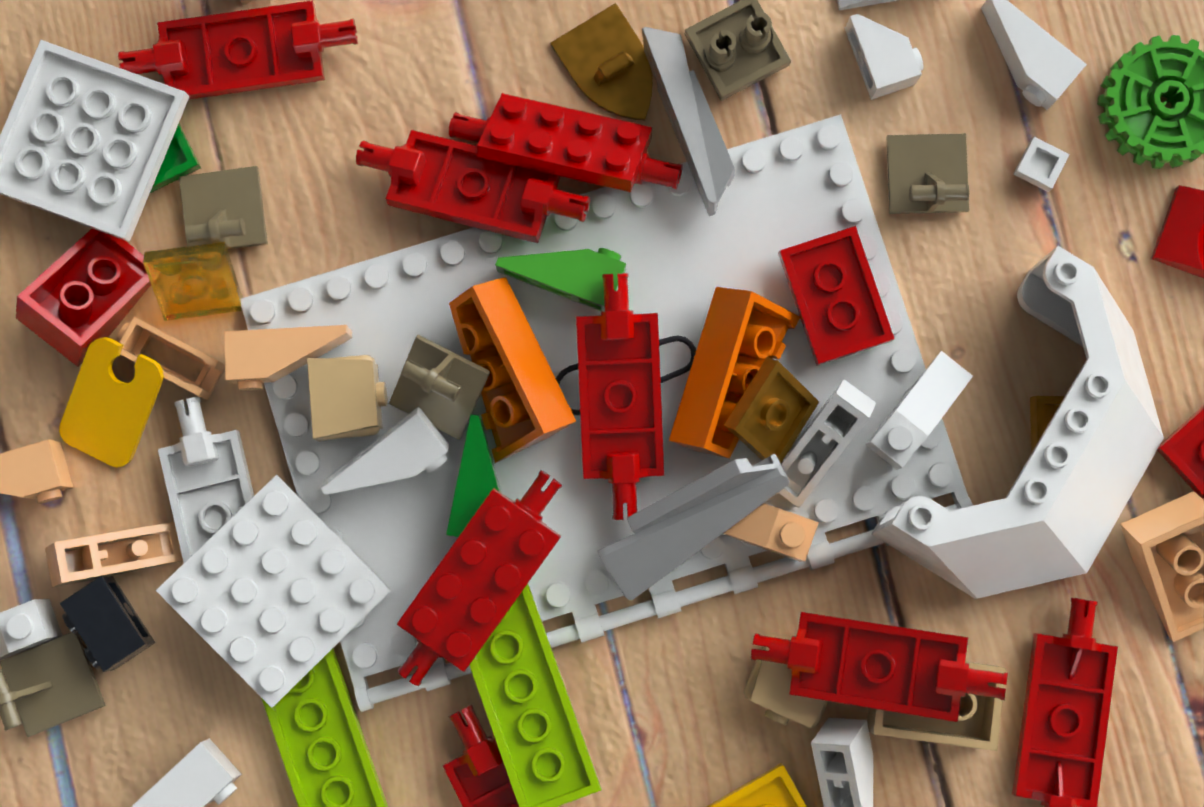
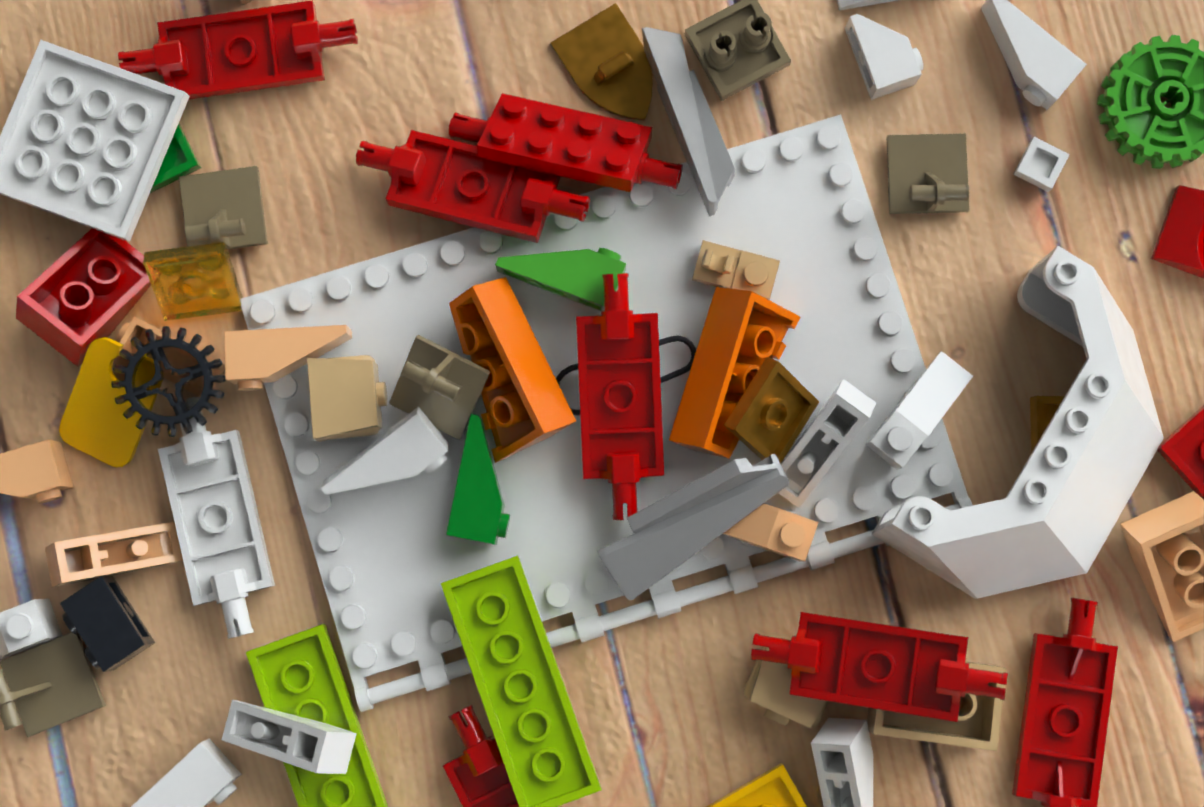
(156, 347): none -> black gear
(273, 591): white plate -> none
(289, 738): none -> white slope
(479, 579): red plate -> none
(735, 269): none -> tan plate
(836, 295): red plate -> none

